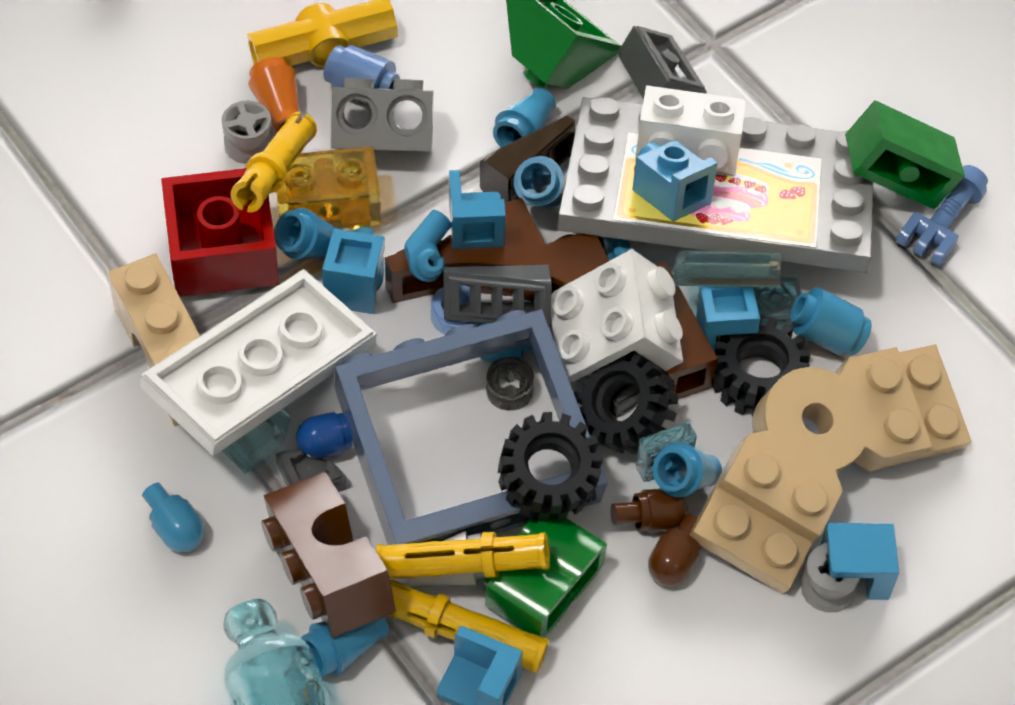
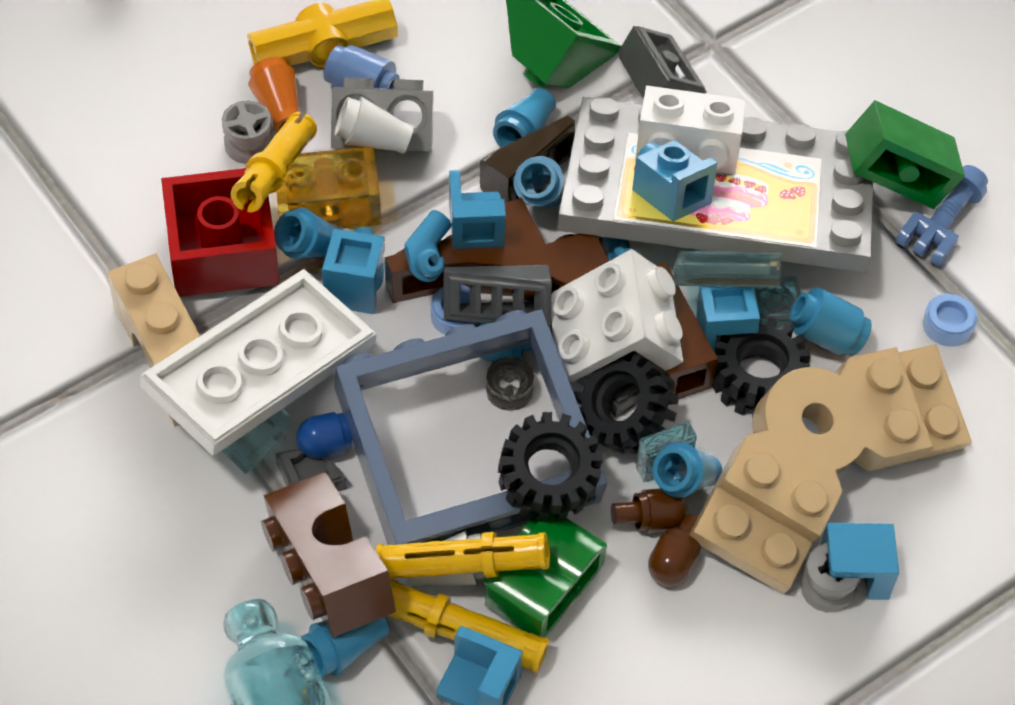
(174, 519): dark azure cylinder -> none
(371, 127): none -> white cone
(950, 320): none -> light blue tile

